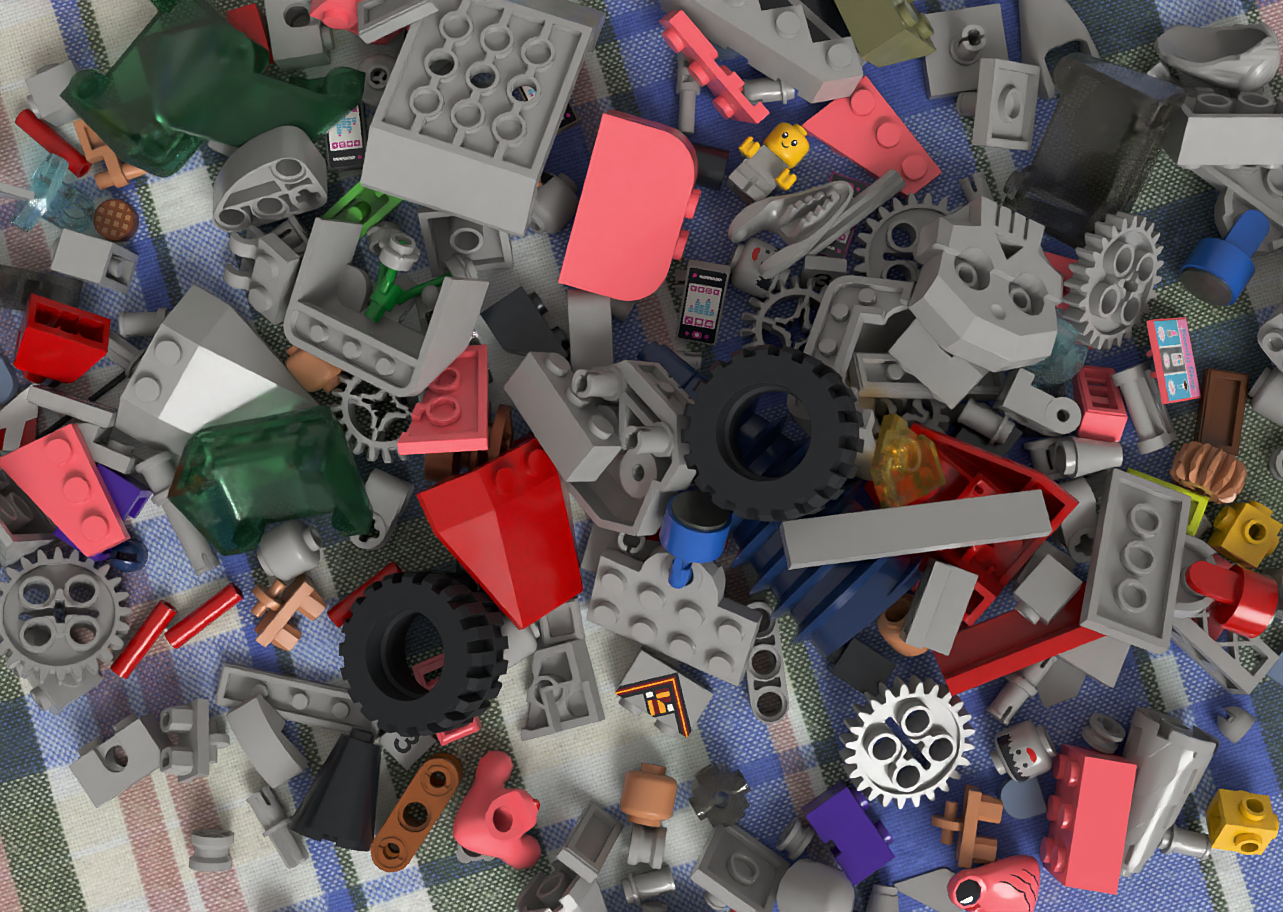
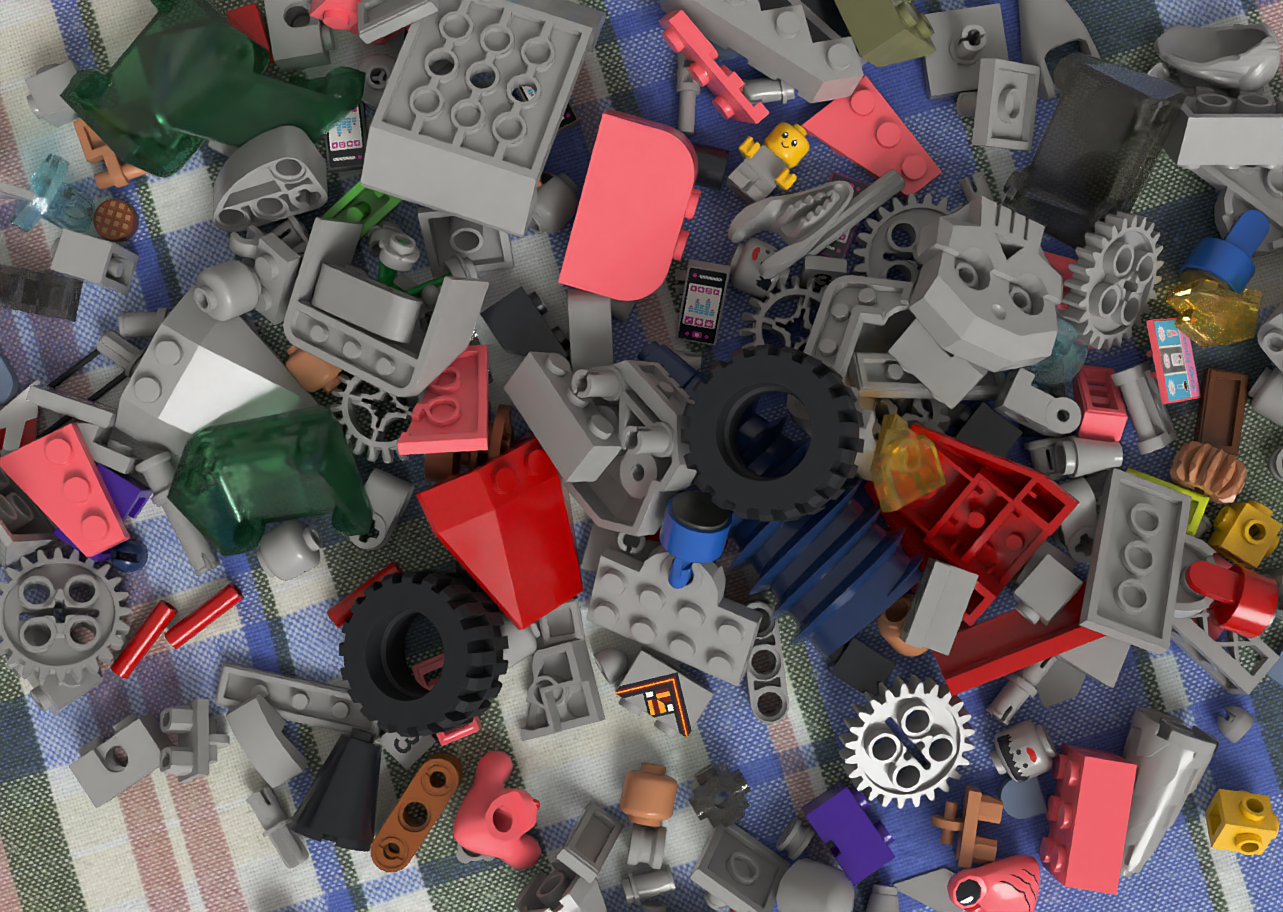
(52, 142): red piece -> none
(59, 341): red torso -> none
(211, 850): light grey wheel -> none
(227, 290): none -> light grey head
(275, 625): nougat hips -> none
(366, 302): none -> light grey beam
(612, 663): none -> light grey hinge
(914, 529): light grey tile -> none
(986, 422): light grey pin -> none
(1103, 733): light grey bush -> none
(1185, 843): light grey pin -> none
(1214, 314): none -> clear yellow plate

